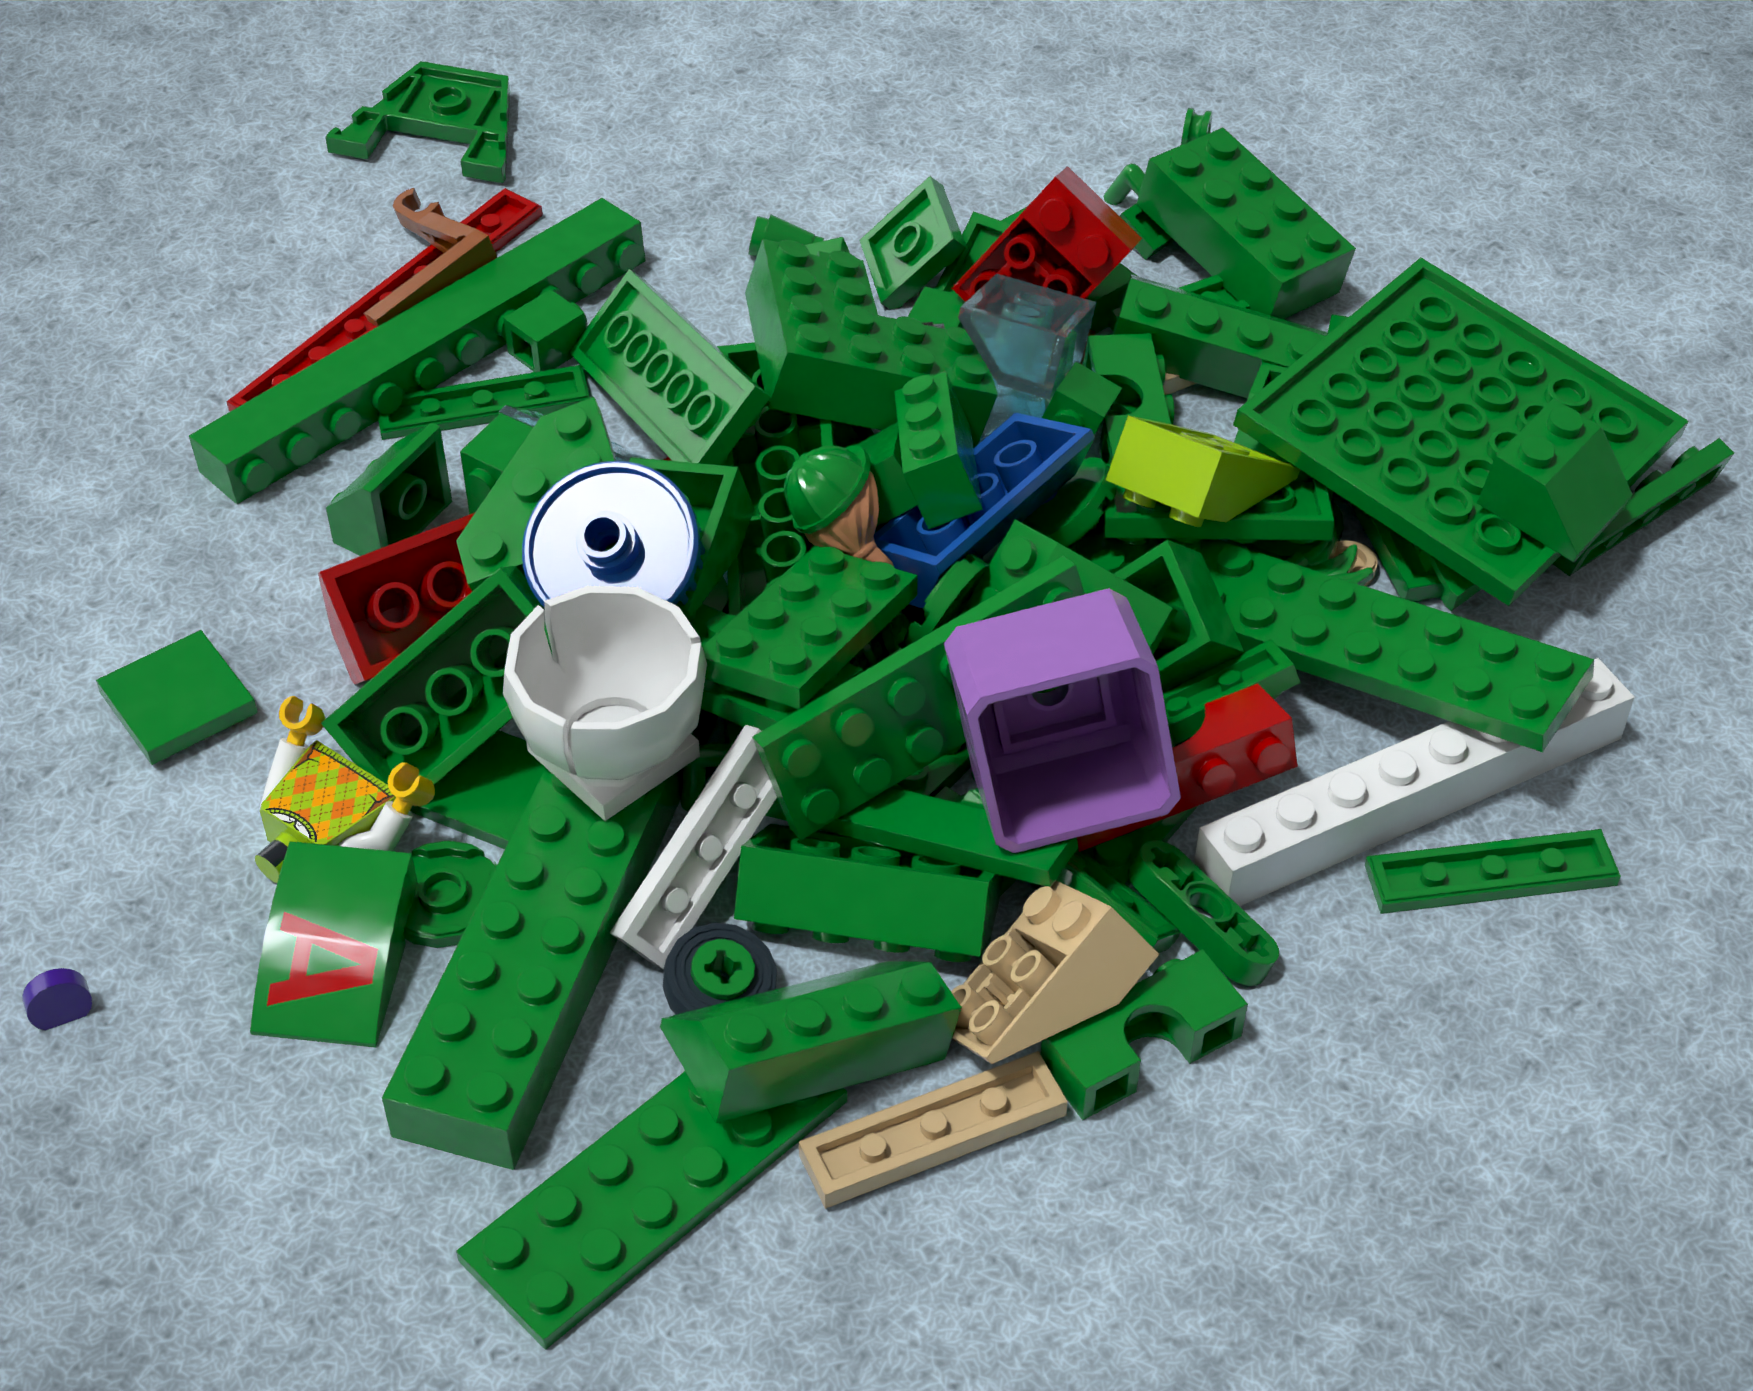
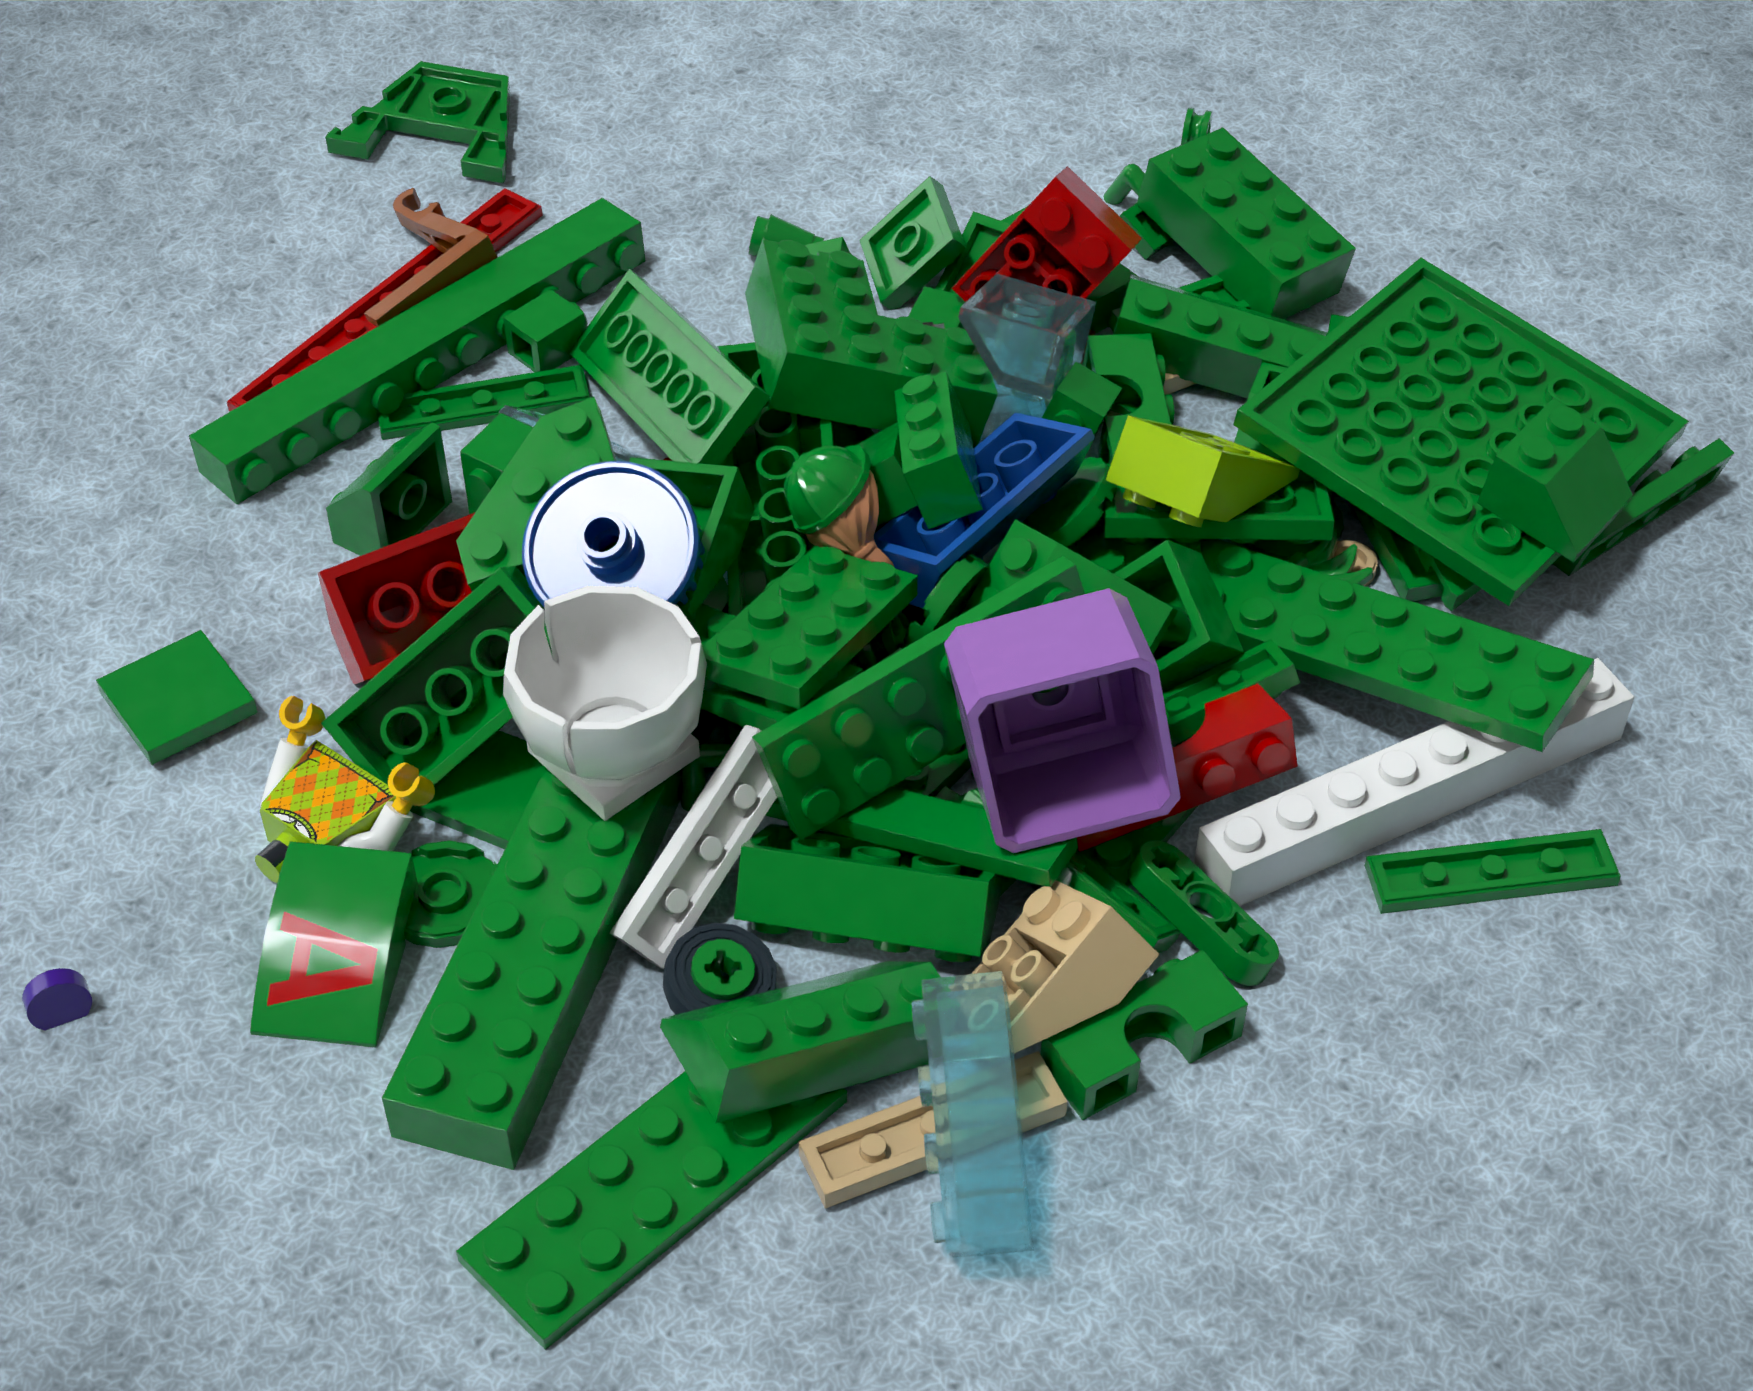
(975, 1116): none -> clear light blue brick

